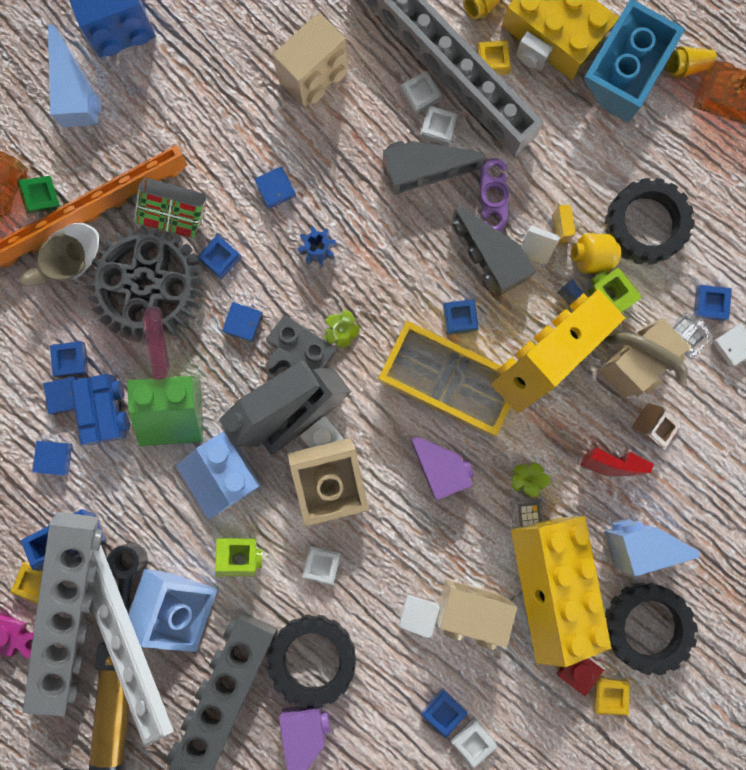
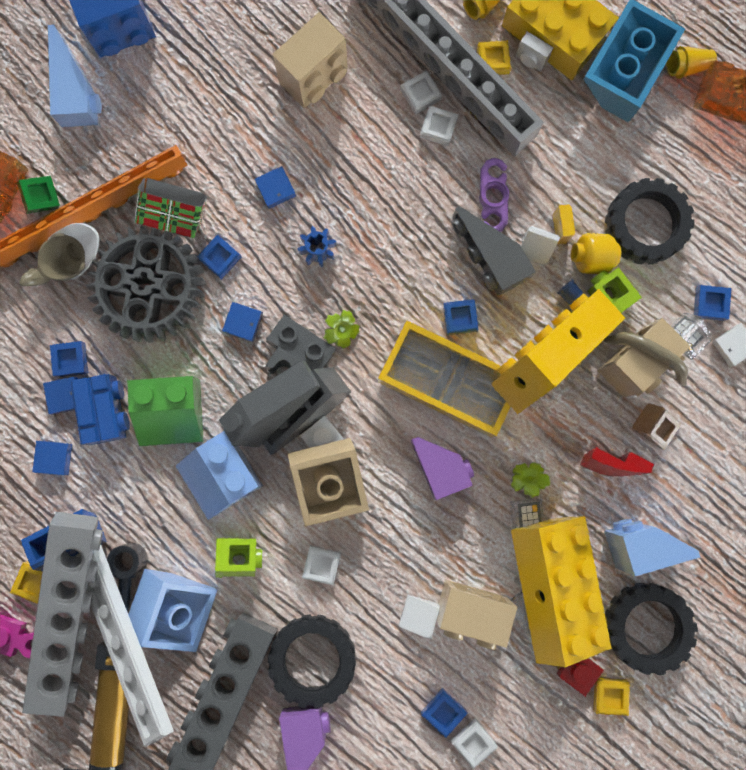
(156, 343): clear pink tile -> none
(422, 164): dark grey slope -> none

